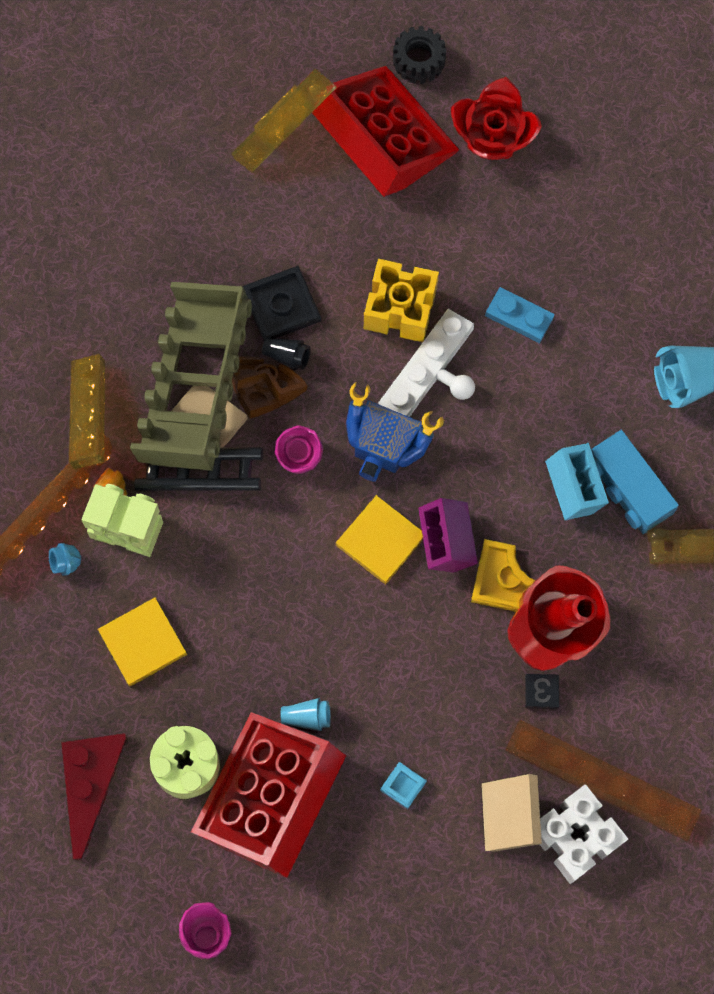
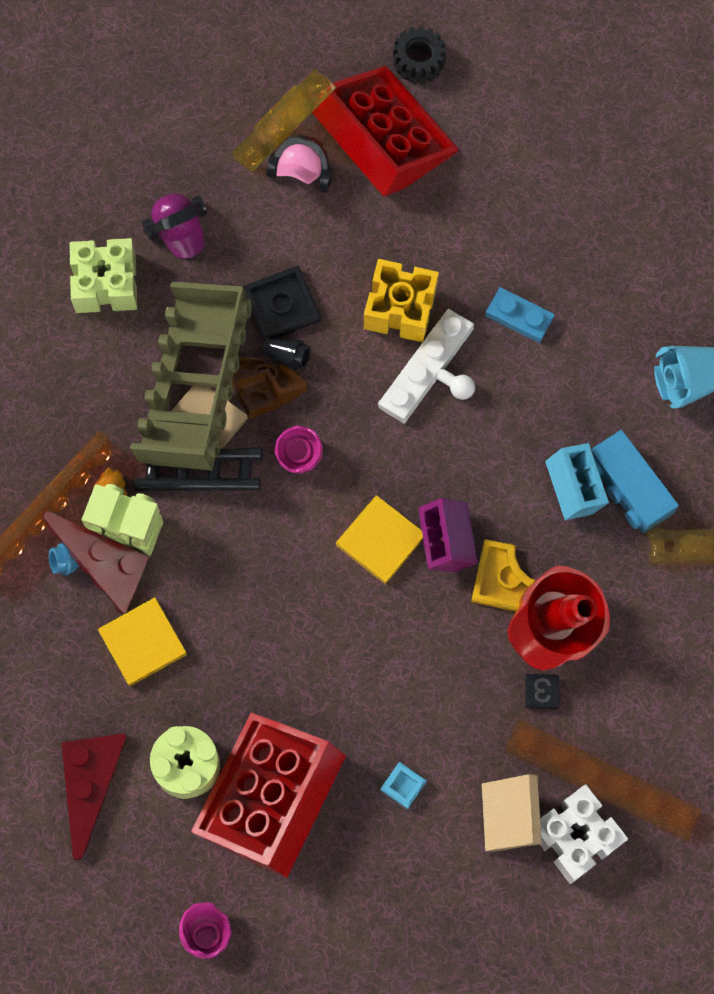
(87, 411): clear yellow plate -> none
(110, 564): none -> dark red wing
(115, 288): none -> yellowish green brick
(177, 224): none -> magenta cap
(301, 159): none -> cap
(308, 715): medium azure cone -> none
(385, 436): blue torso -> none
(500, 106): red brick -> none

